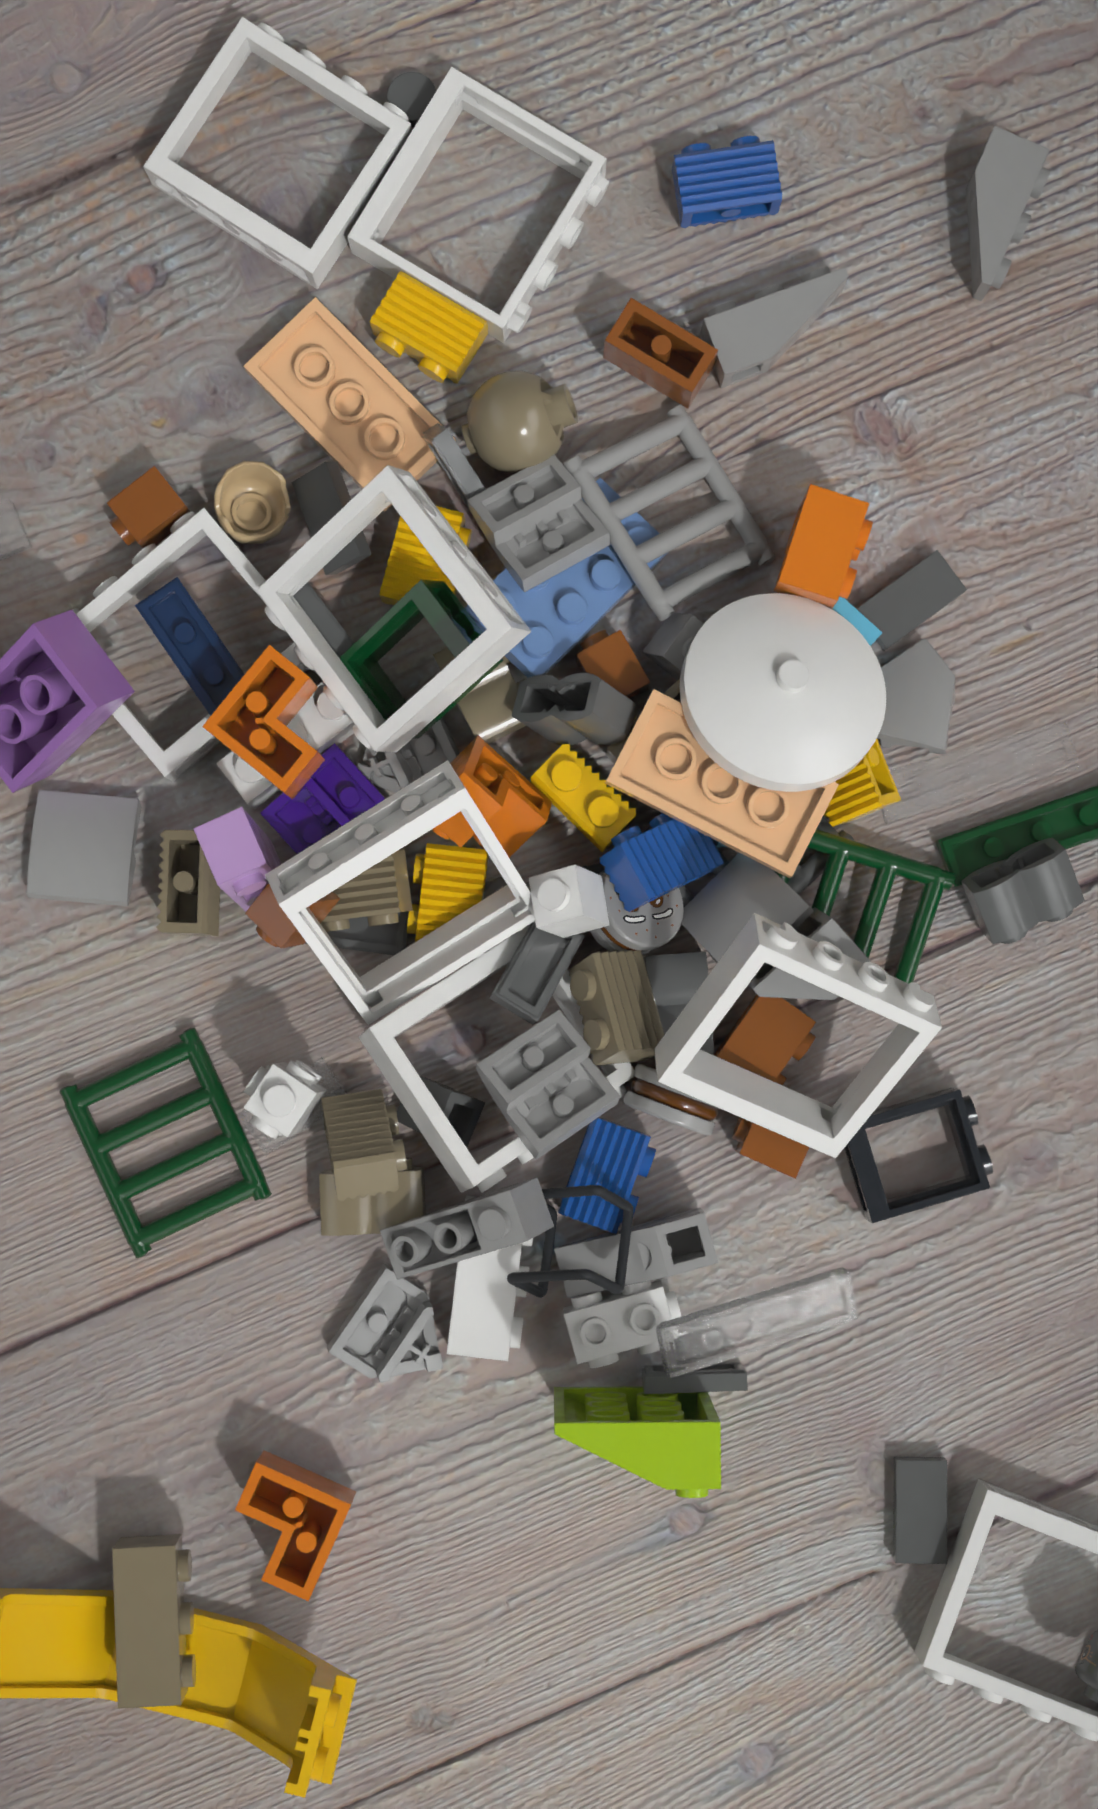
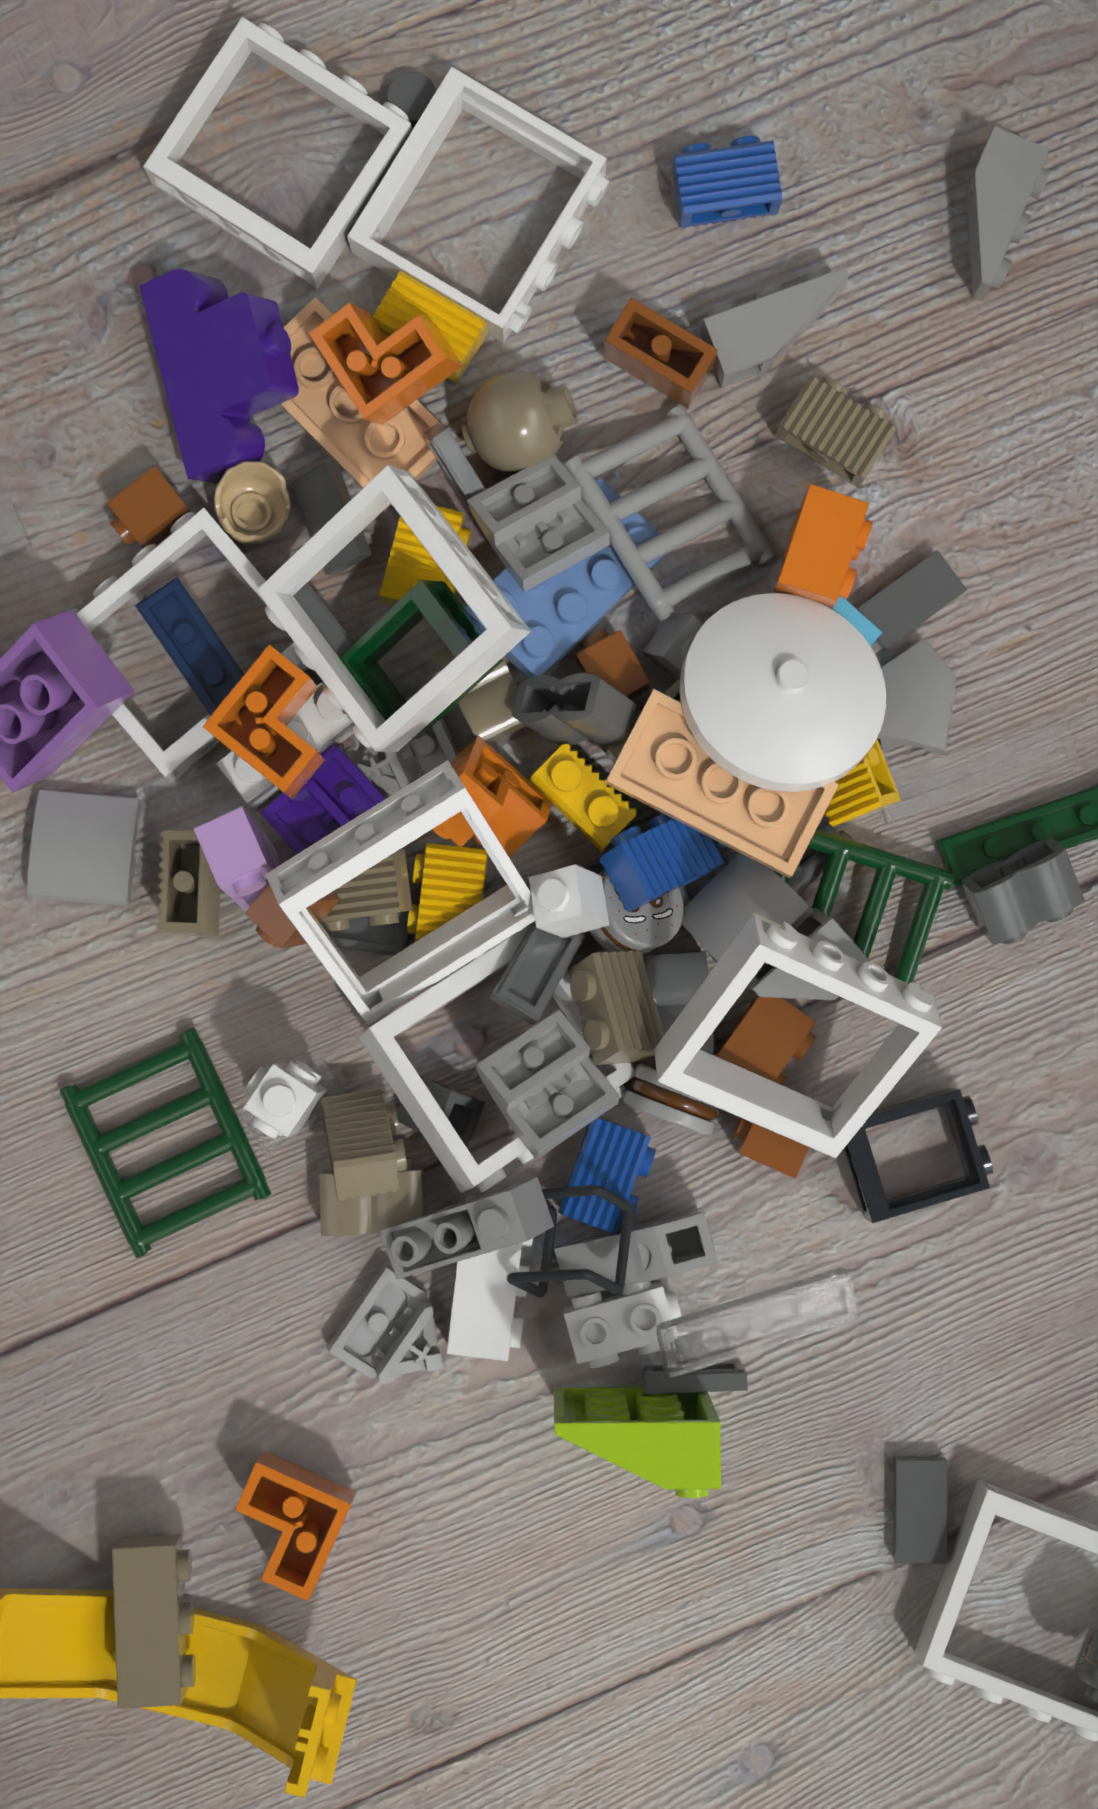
(217, 367): none -> dark purple brick
(380, 371): none -> orange brick
(836, 429): none -> dark tan brick

